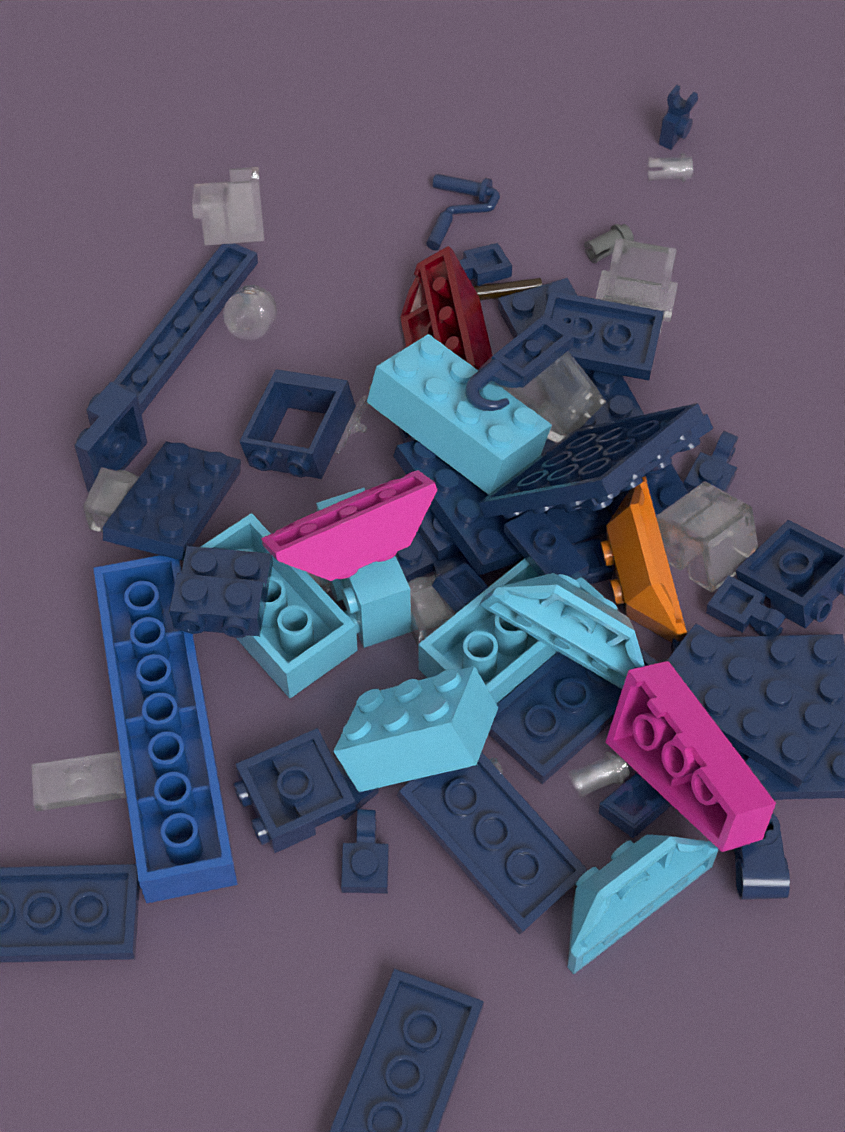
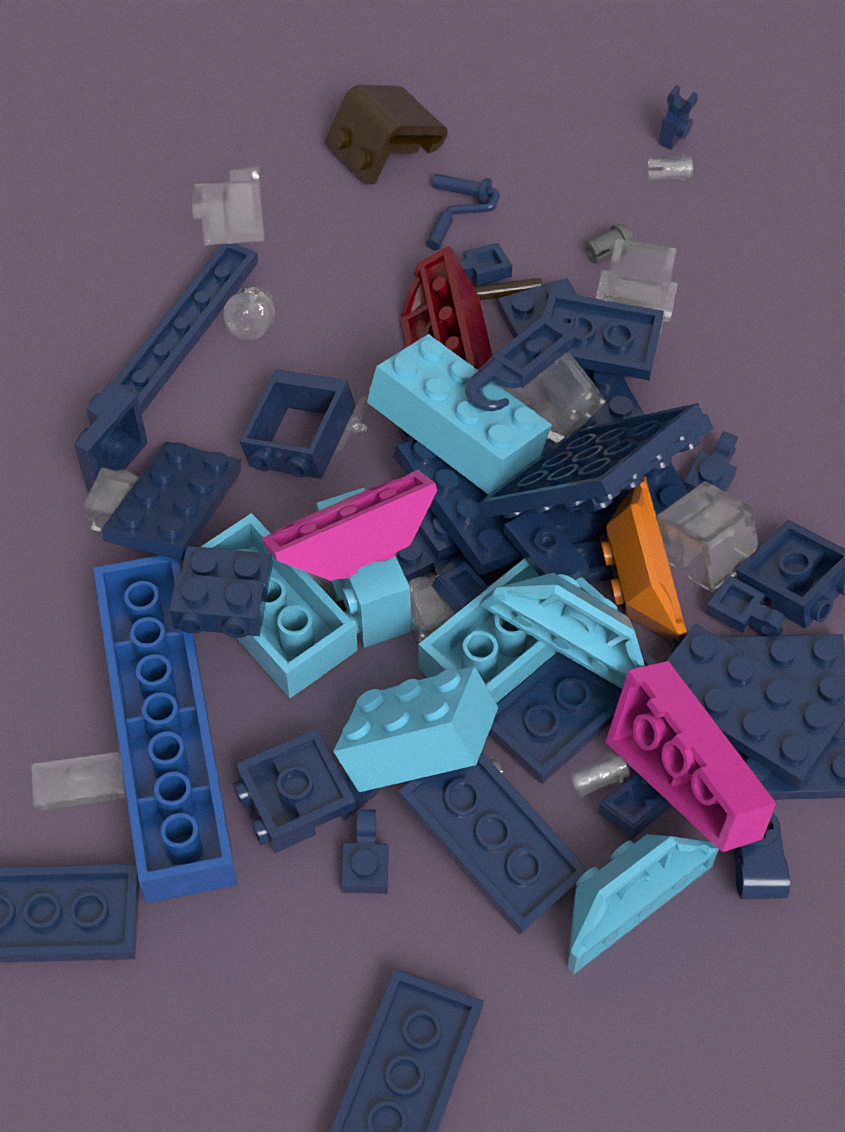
(380, 123): none -> dark brown piece

